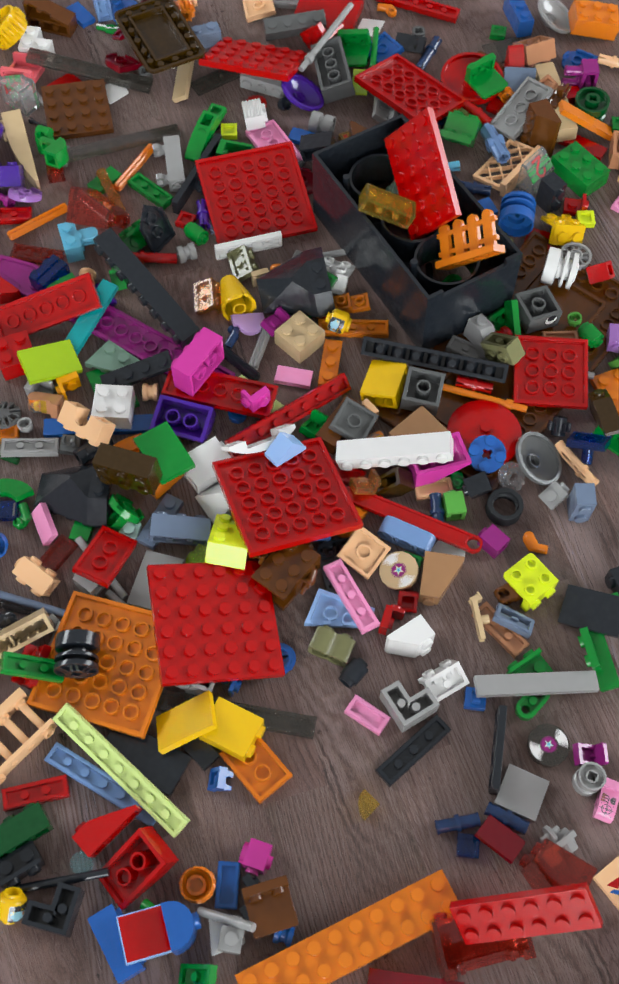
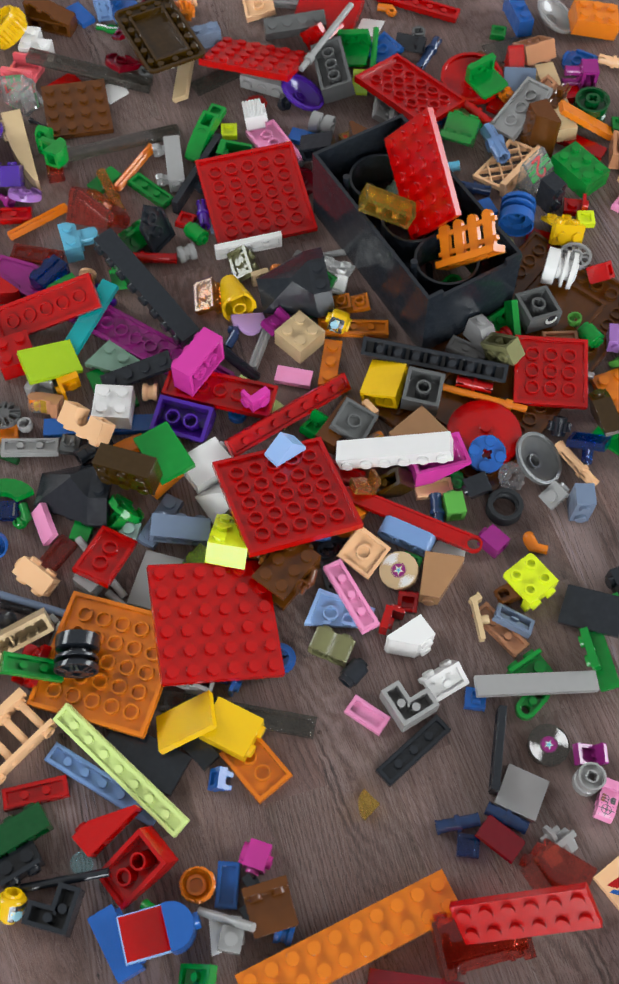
(259, 446): white slope -> none

